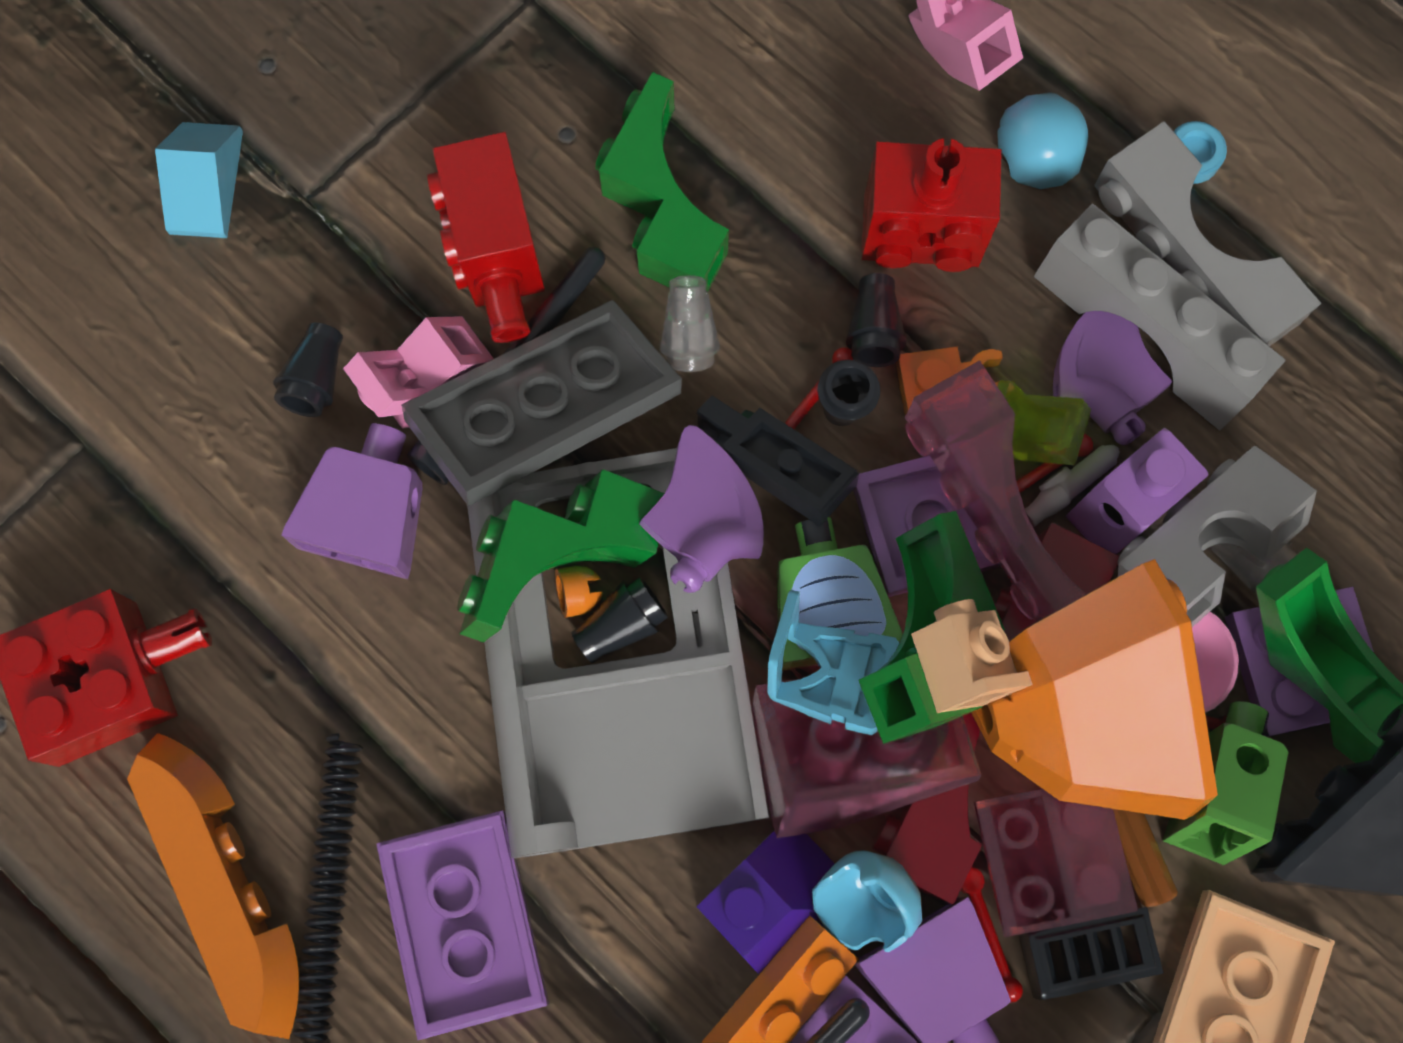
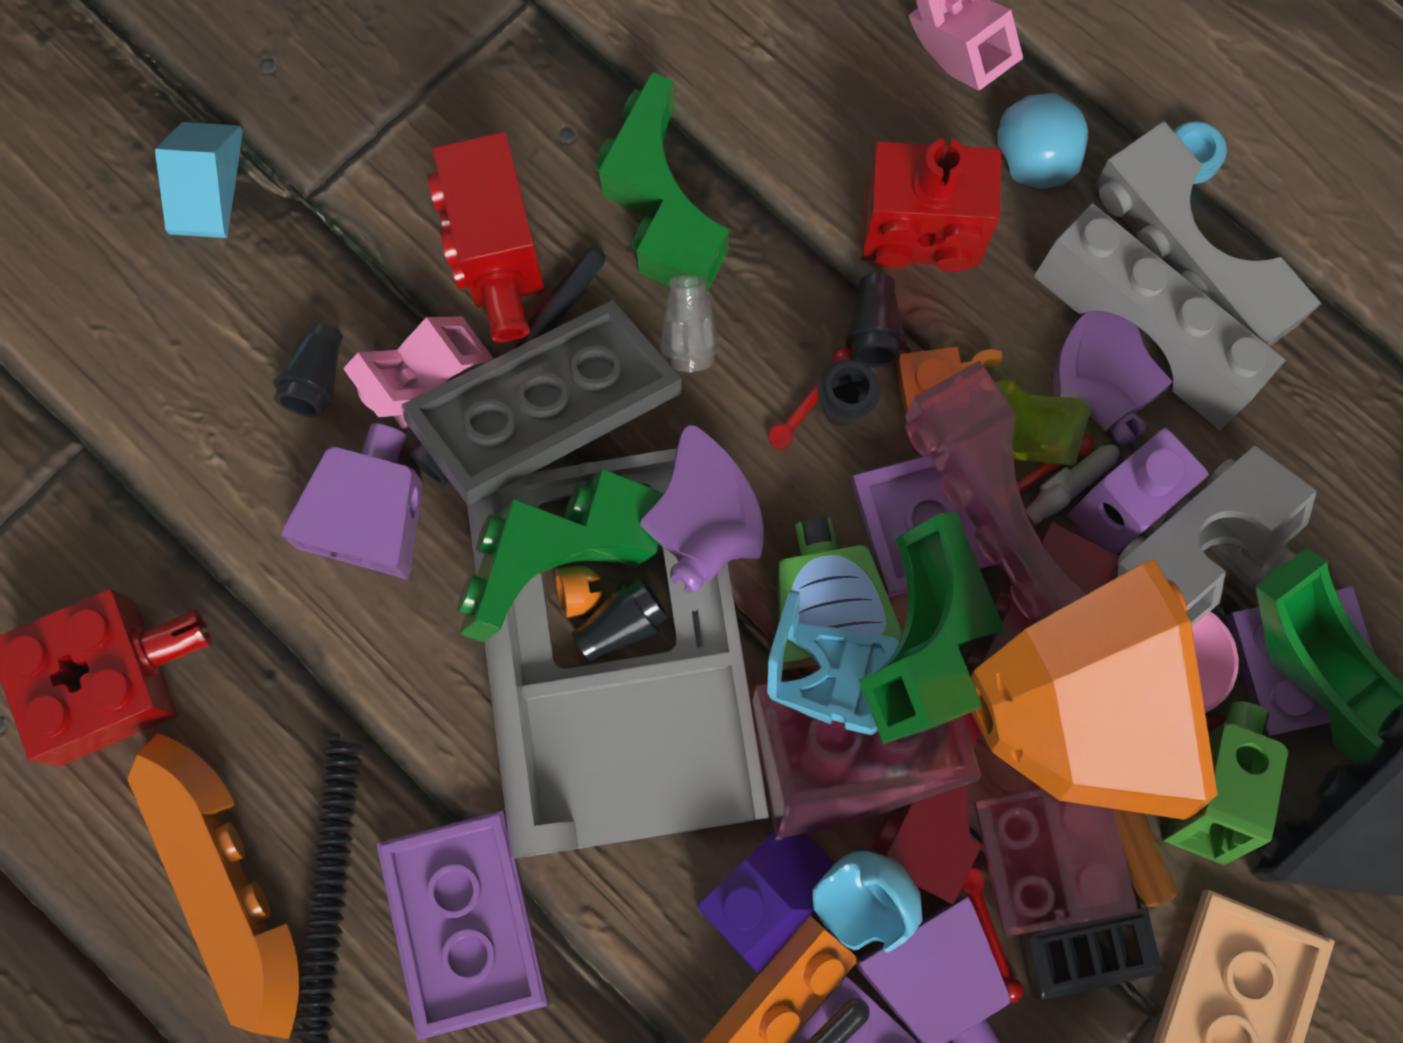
(780, 459): black hinge -> none
(967, 658): light nougat brick -> none

